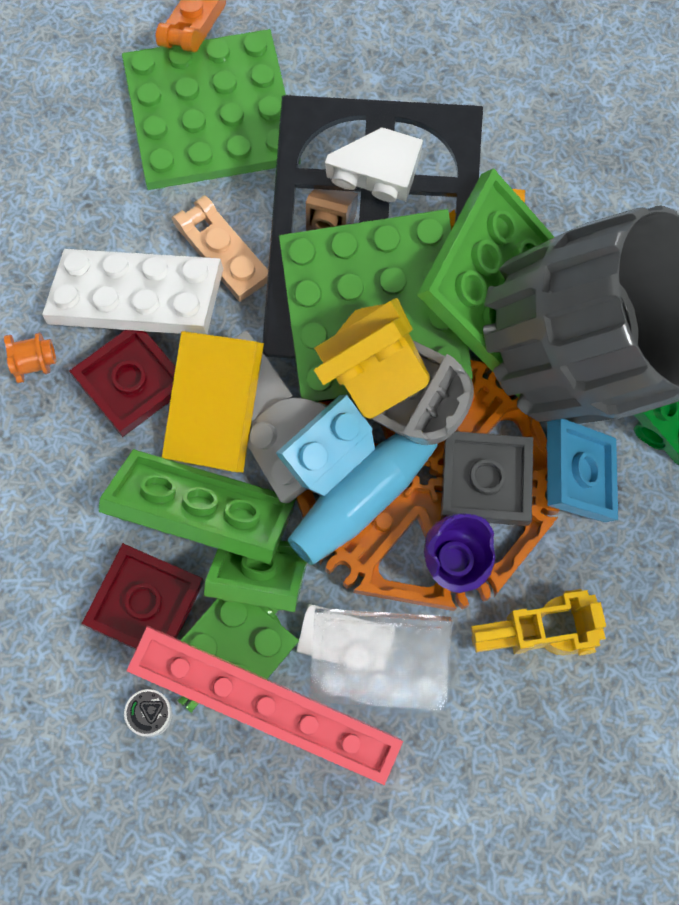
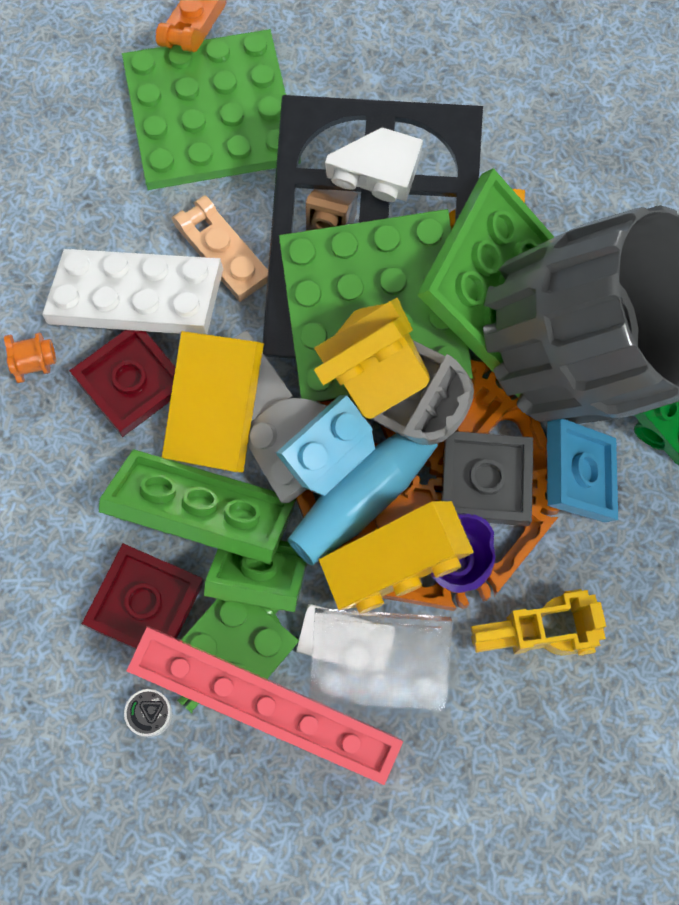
(397, 557): none -> yellow brick

